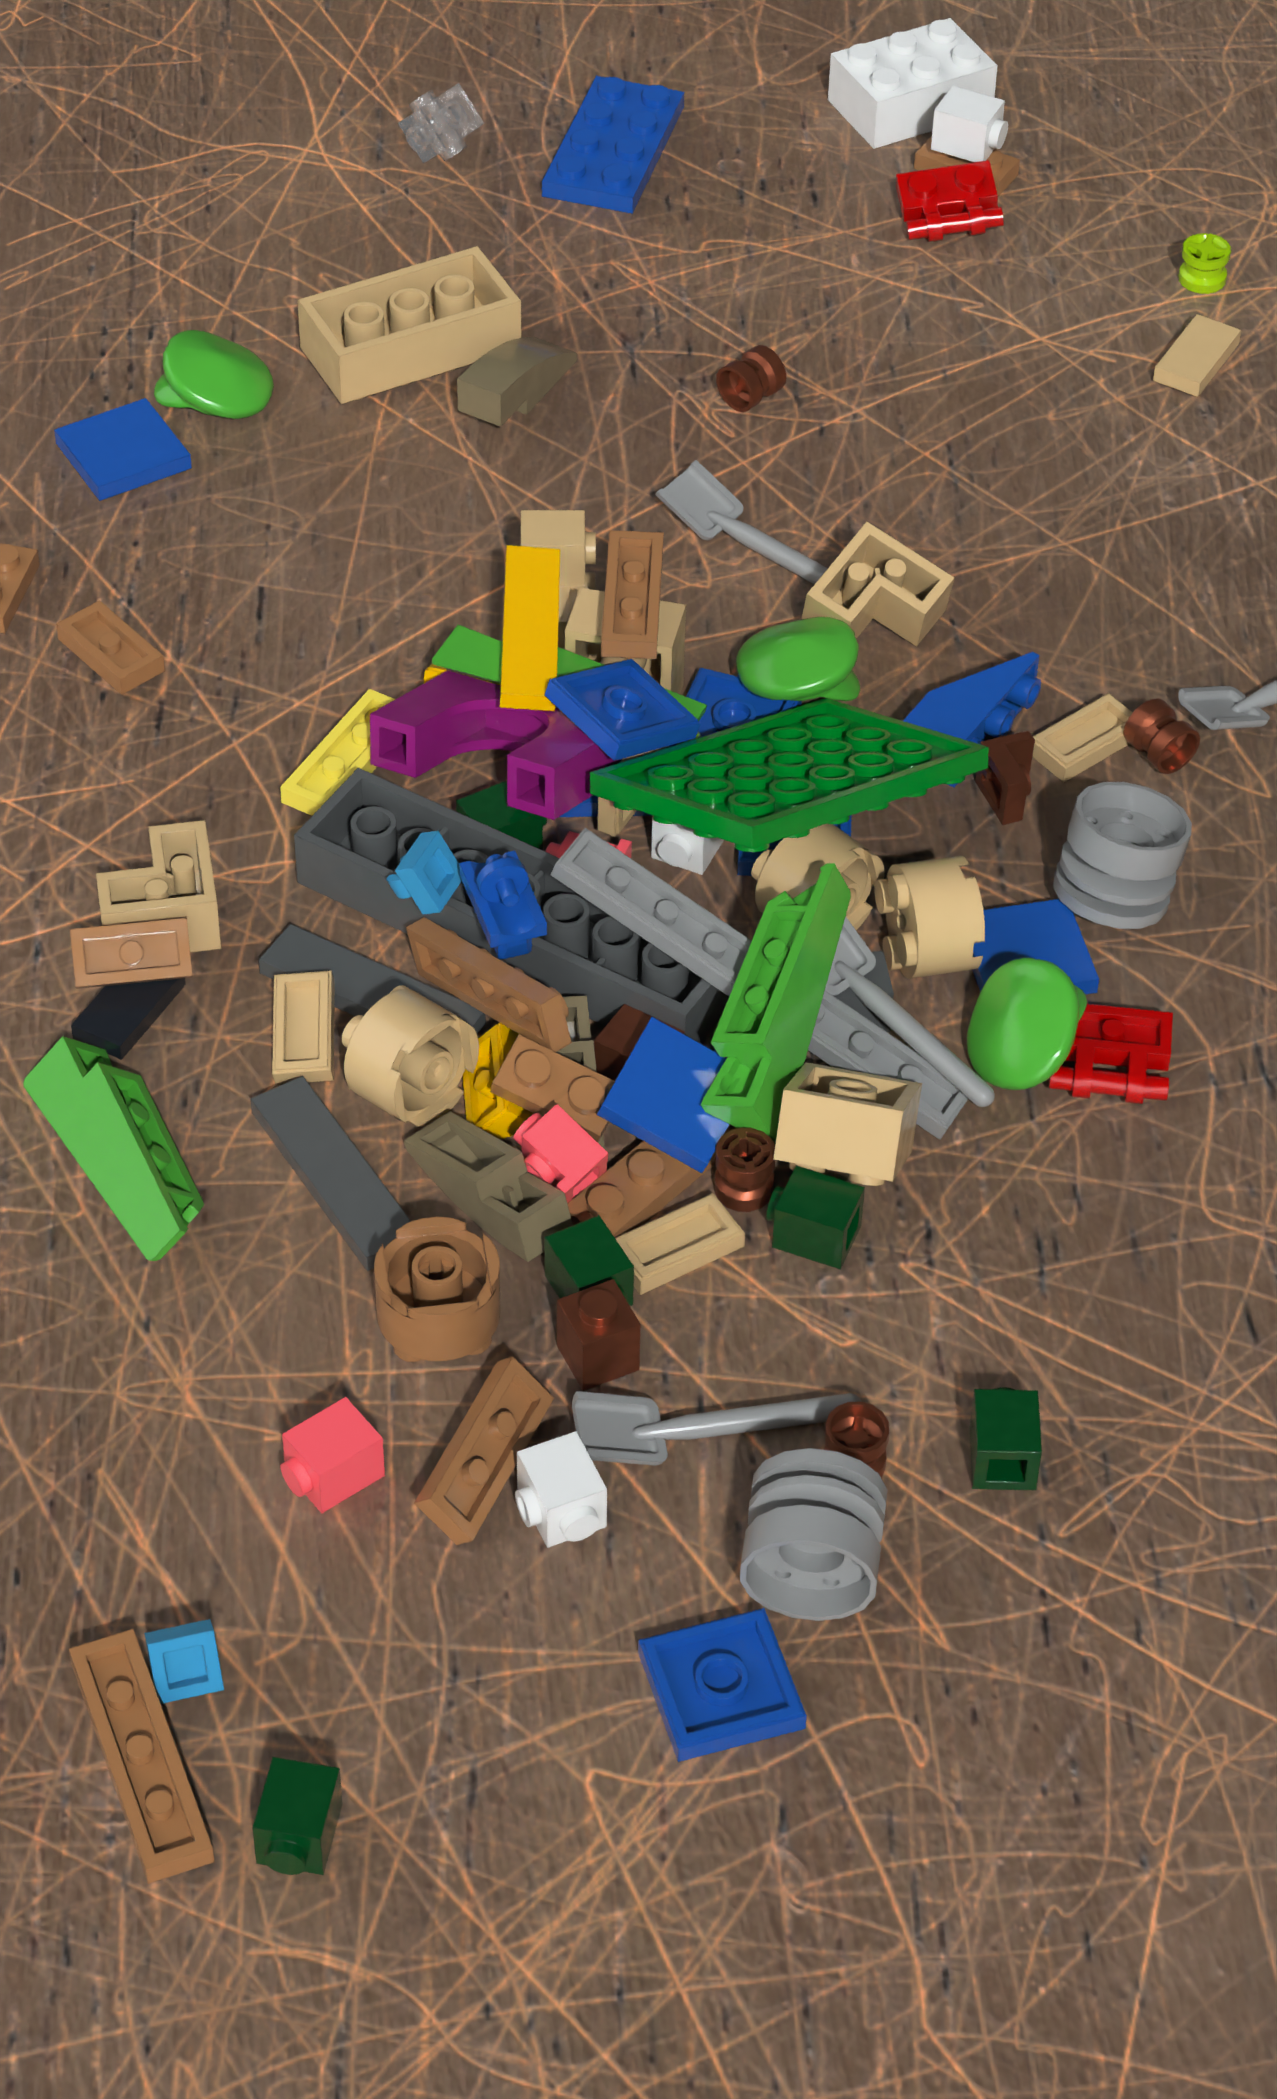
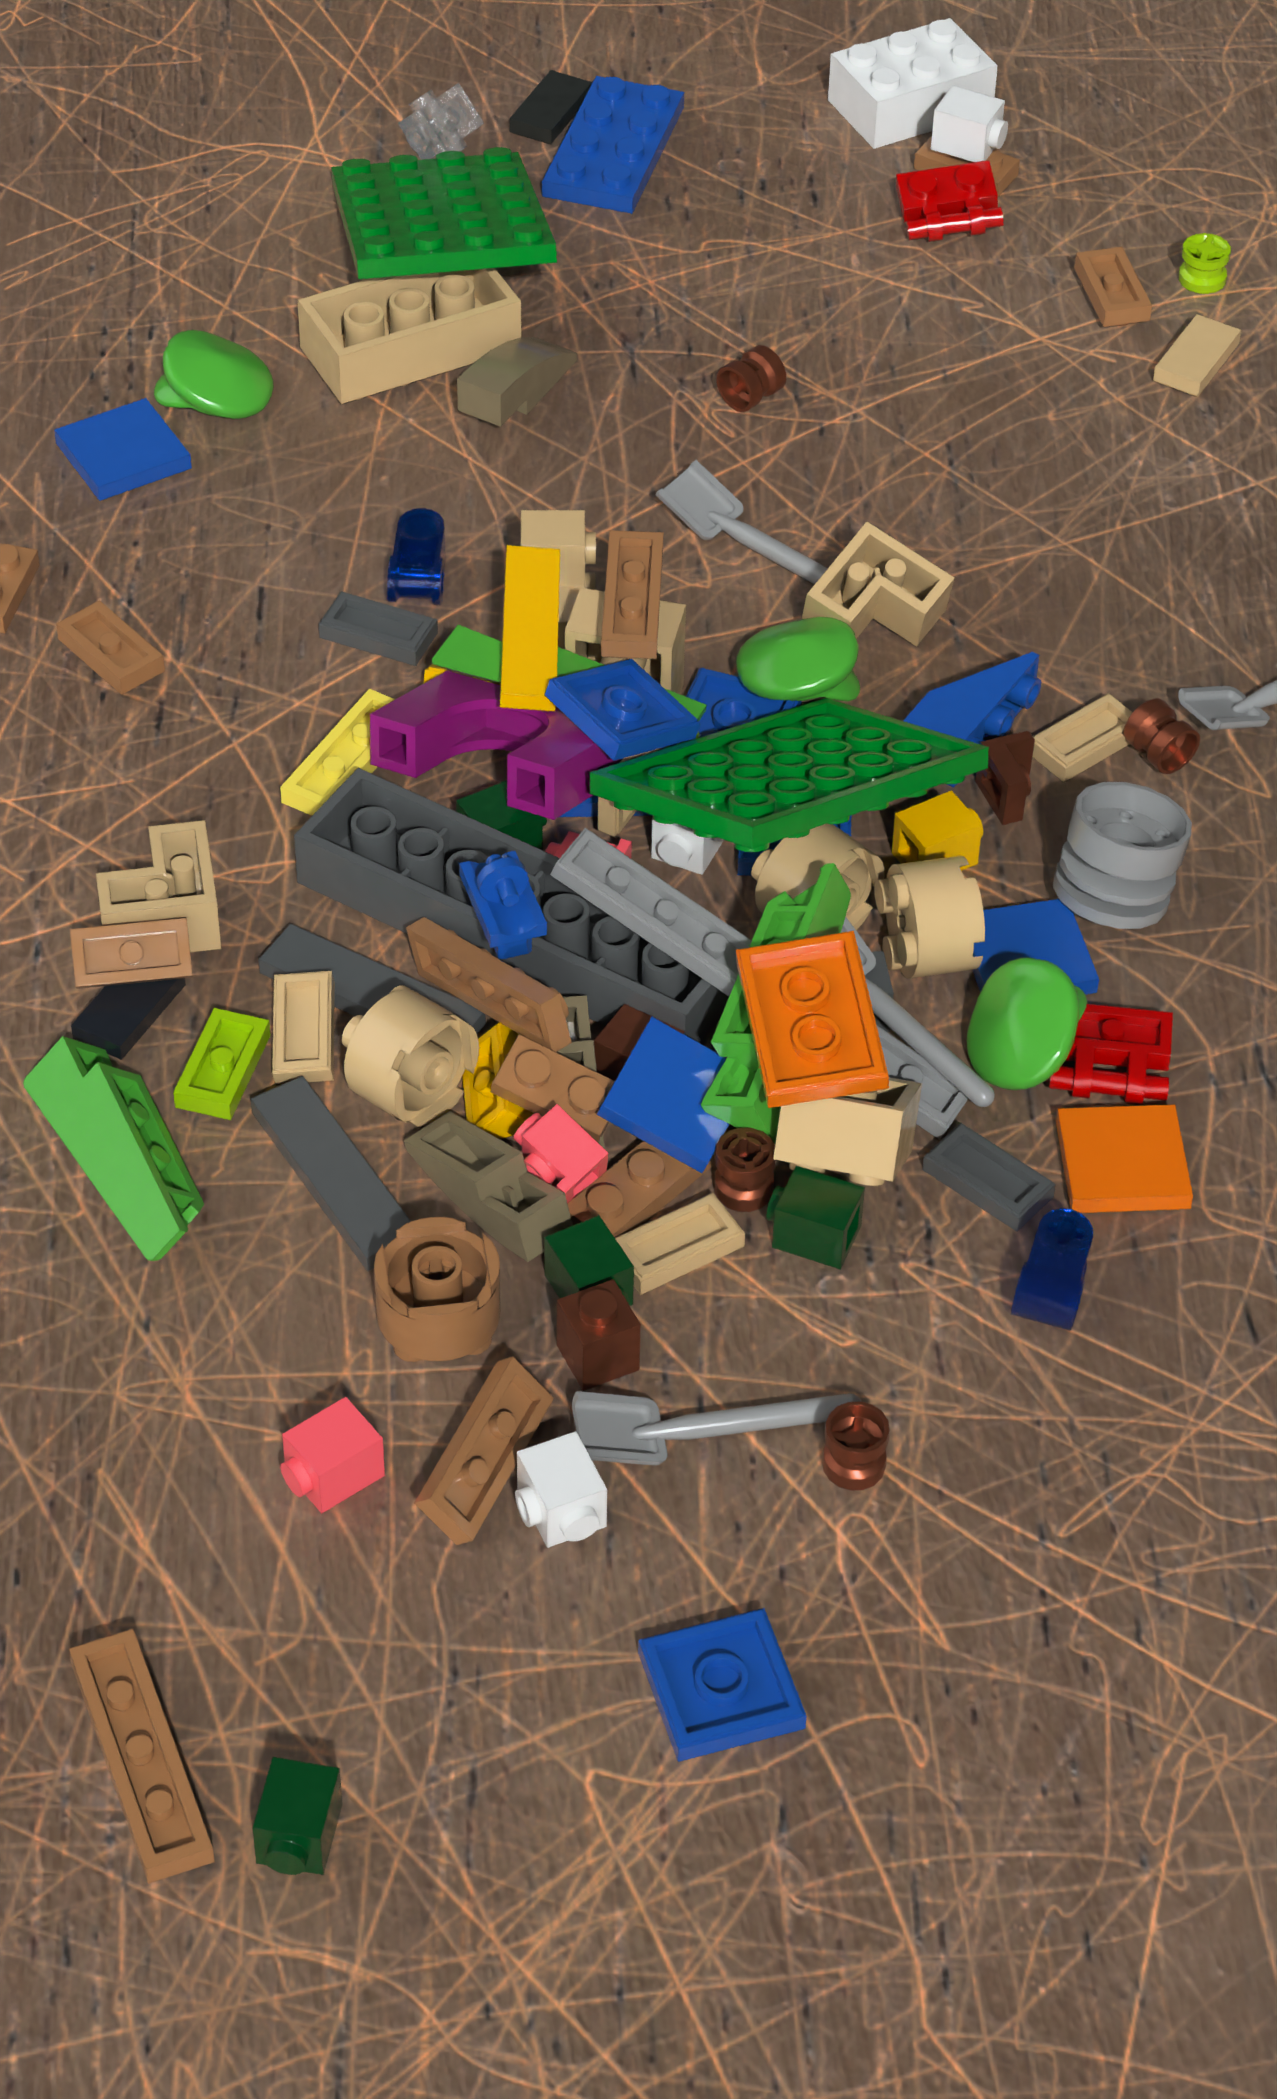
(184, 1661): dark azure tile -> none
(222, 1064): none -> lime plate
(378, 628): none -> dark grey tile
(418, 557): none -> clear blue piece
(427, 873): dark azure tile -> none
(441, 214): none -> green plate
(549, 107): none -> pearl dark grey tile
(811, 1019): none -> orange tile
(814, 1534): light grey wheel -> none
(937, 830): none -> yellow brick
(989, 1177): none -> dark grey tile
(1005, 1439): dark green brick -> none
(1055, 1270): none -> clear blue piece
(1113, 286): none -> medium nougat plate
(1123, 1158): none -> orange tile

